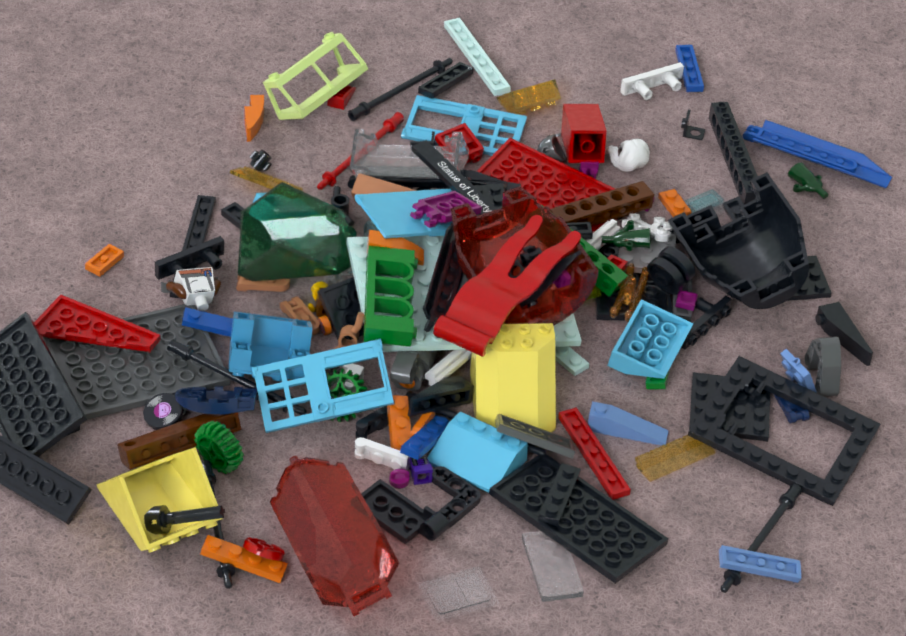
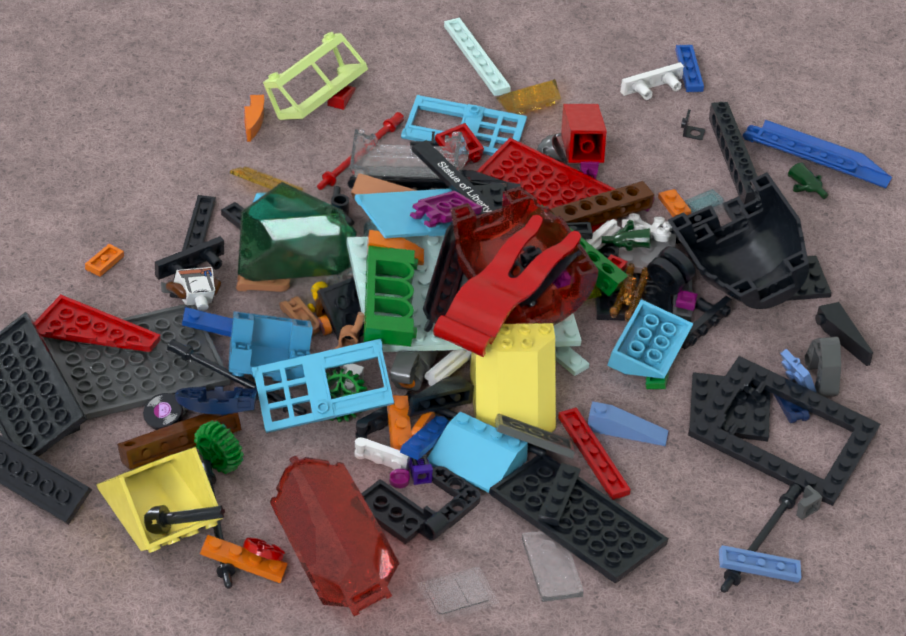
(260, 160): black gear -> none
(364, 108): black bar -> none
(445, 80): black plate -> none
(633, 155): white hair -> none
(672, 457): clear yellow windscreen -> none
(809, 503): none -> dark grey bracket

